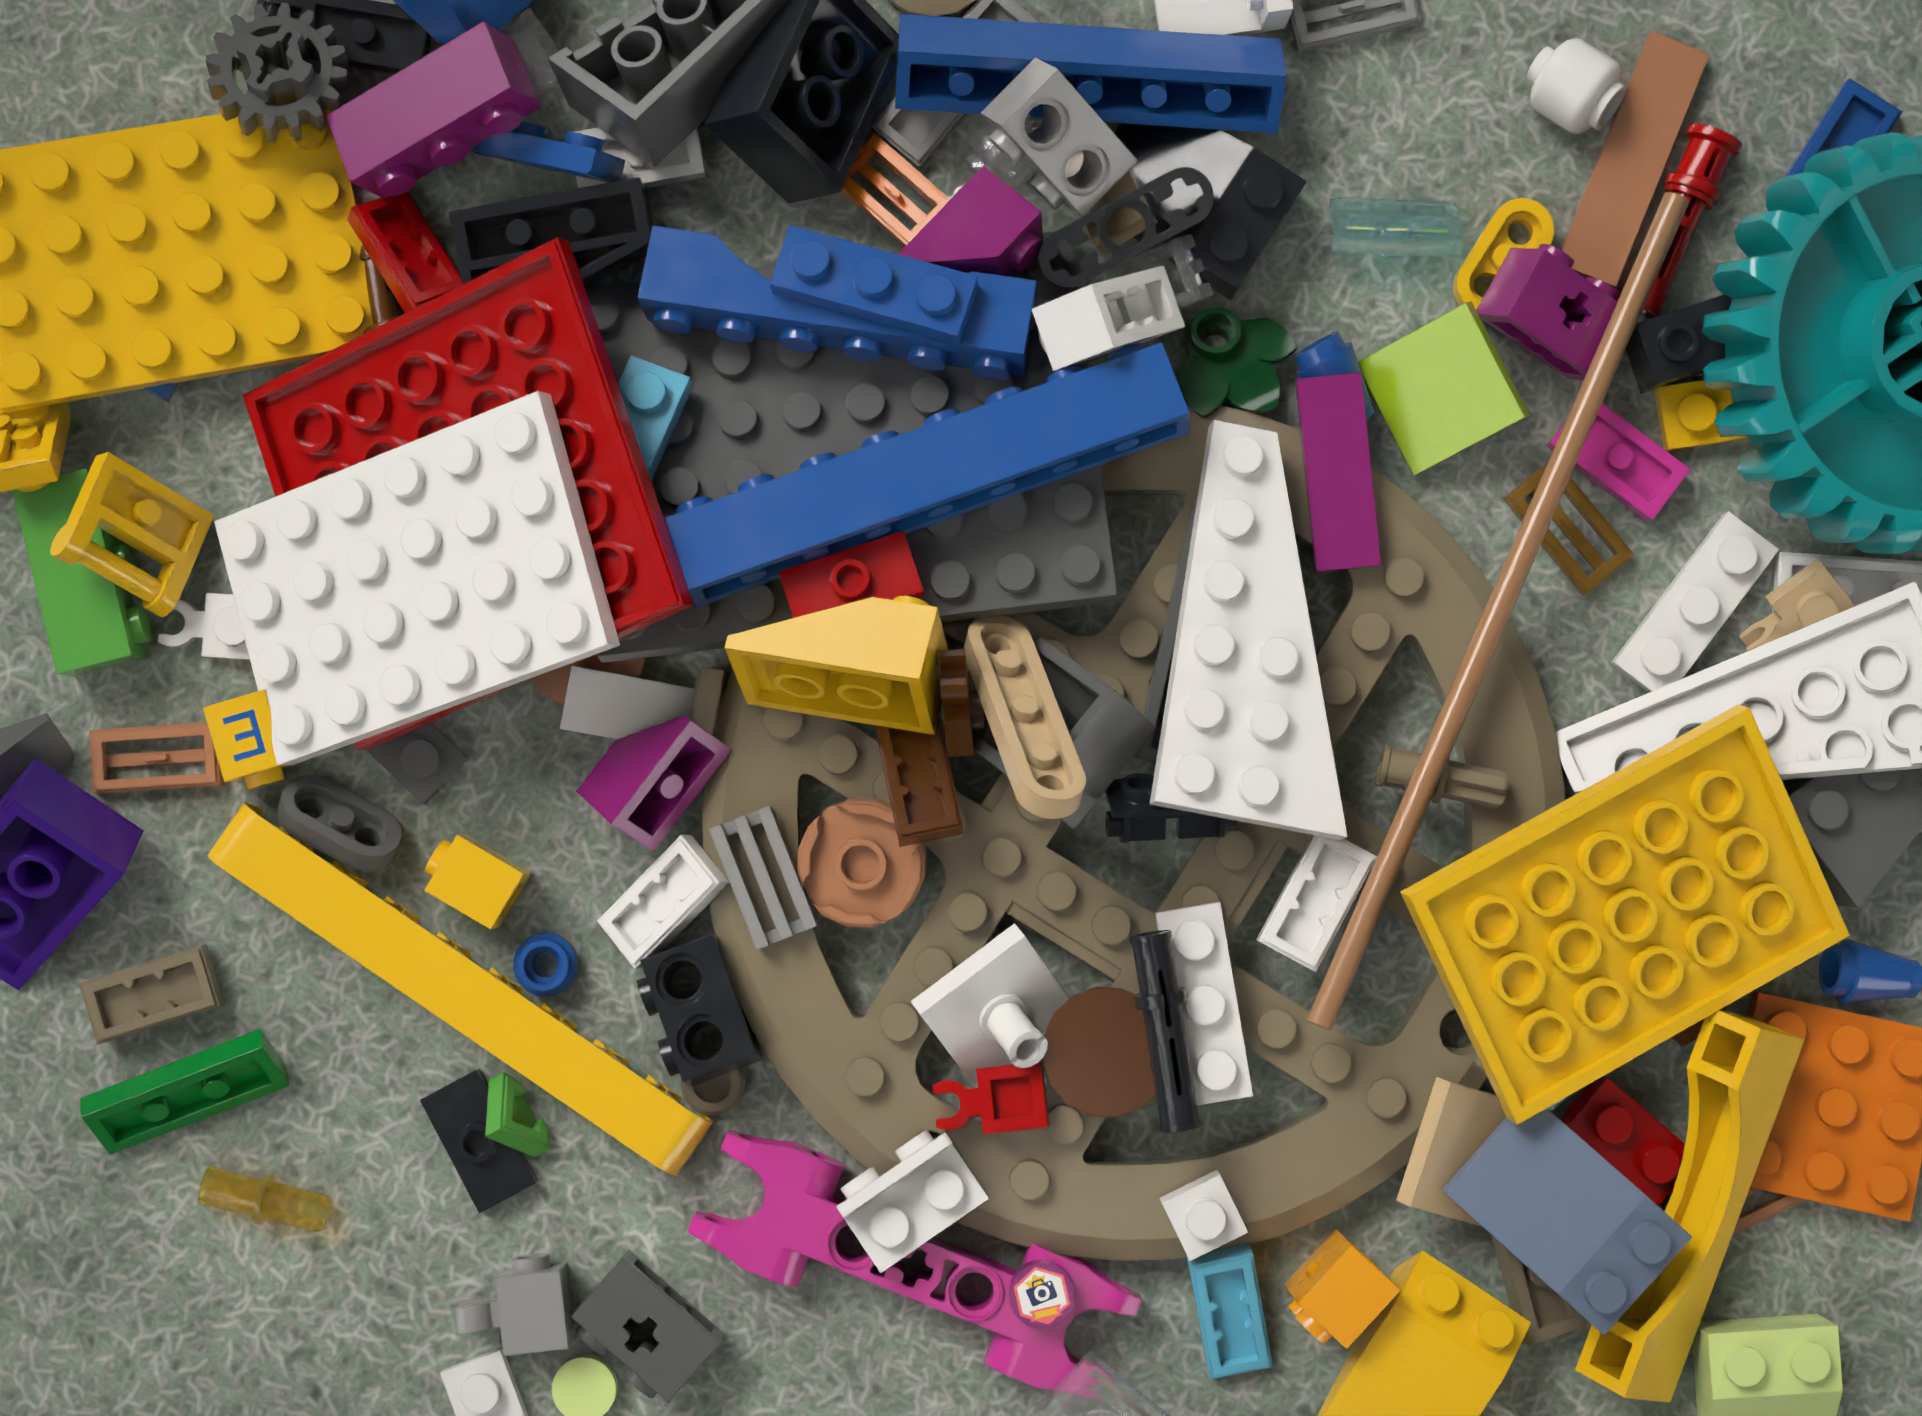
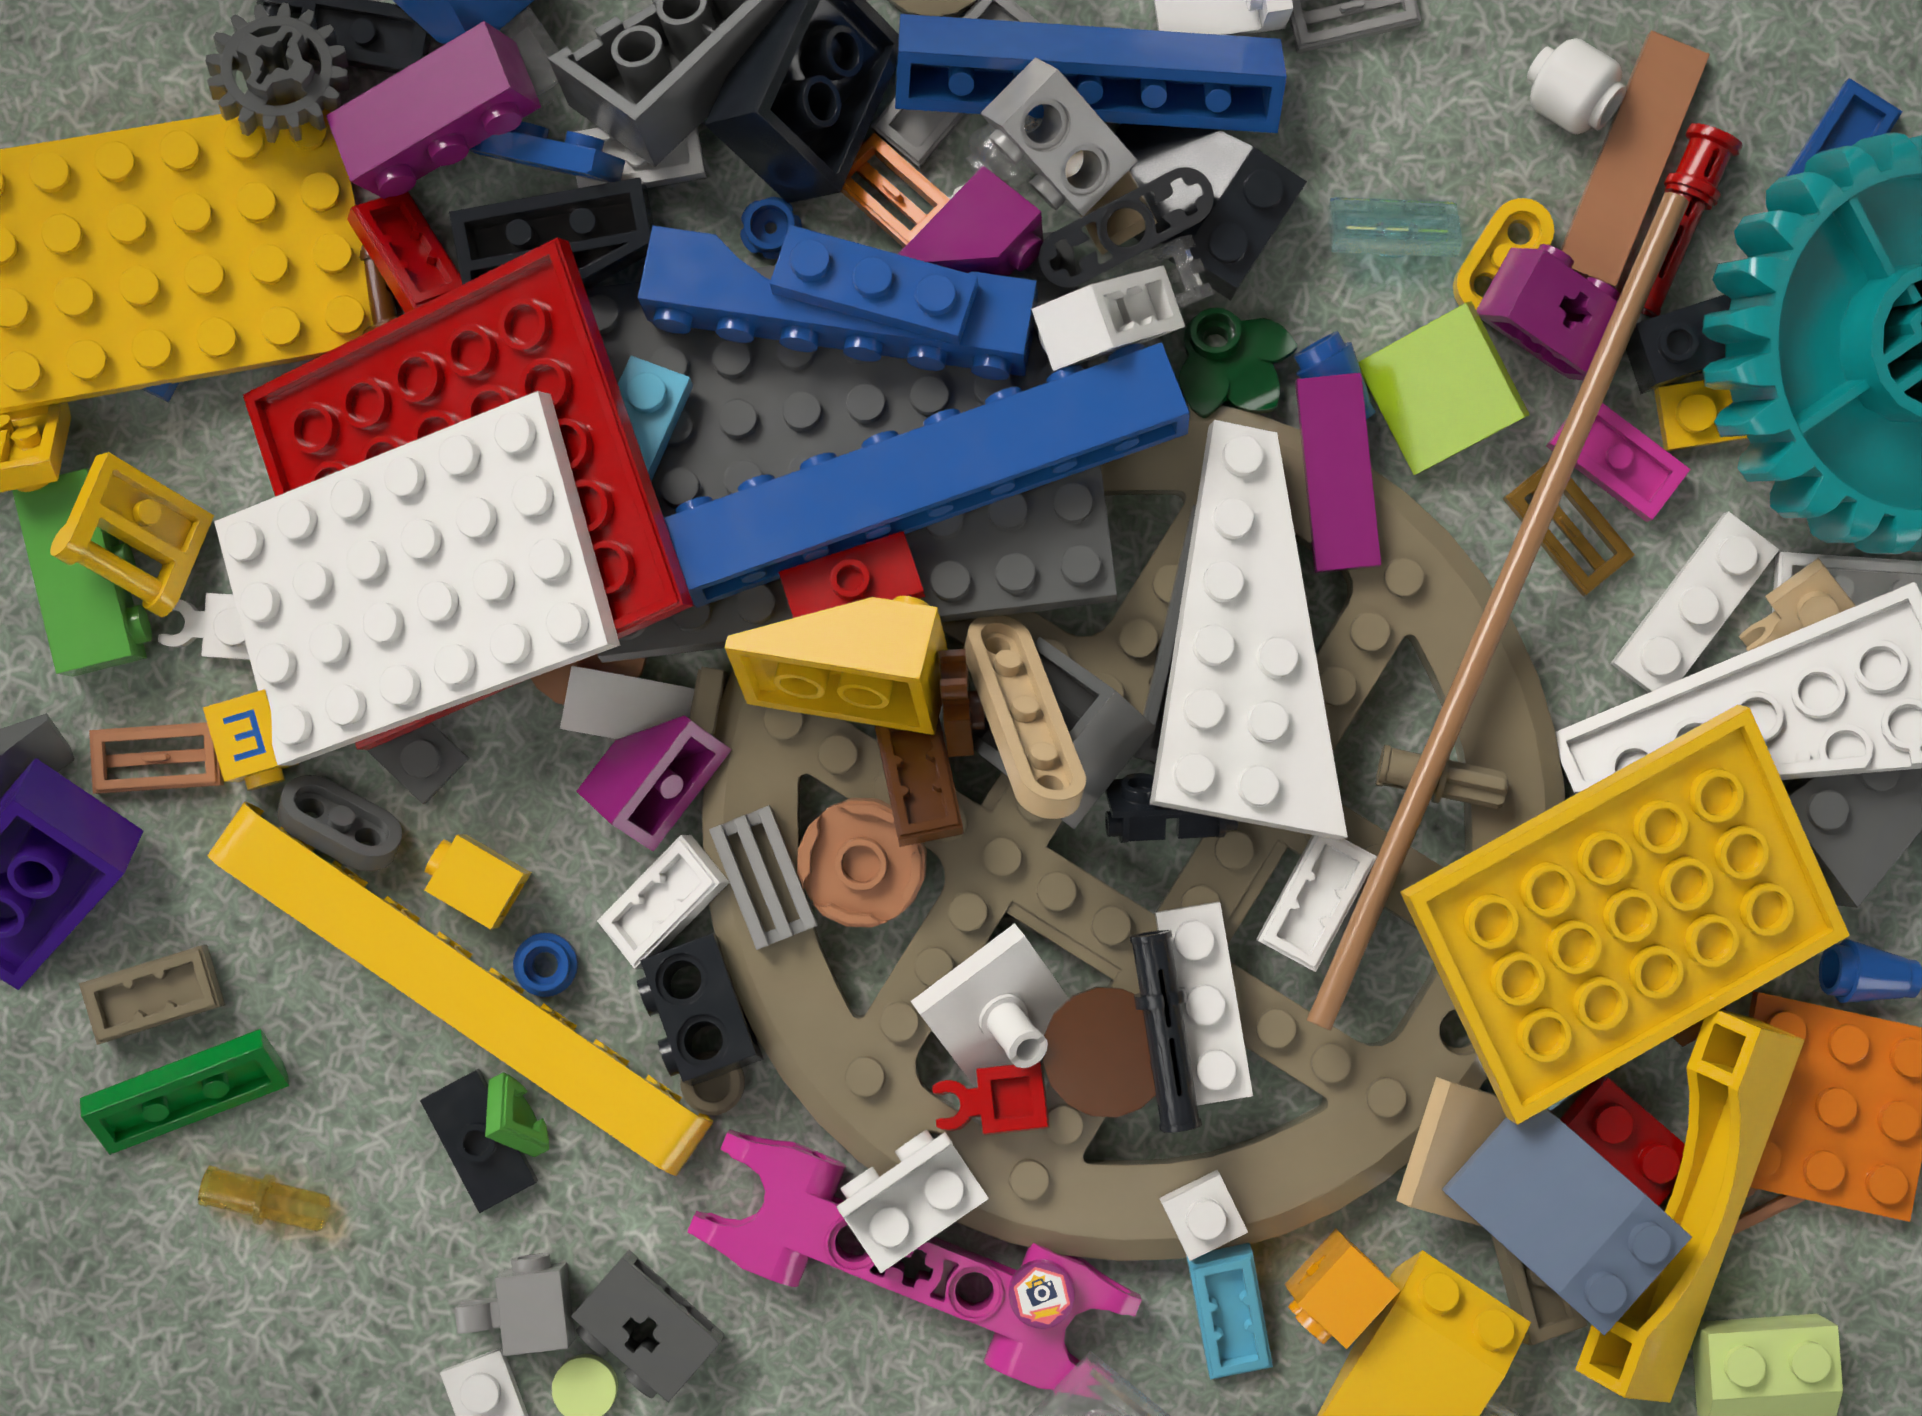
(755, 218): none -> blue plate

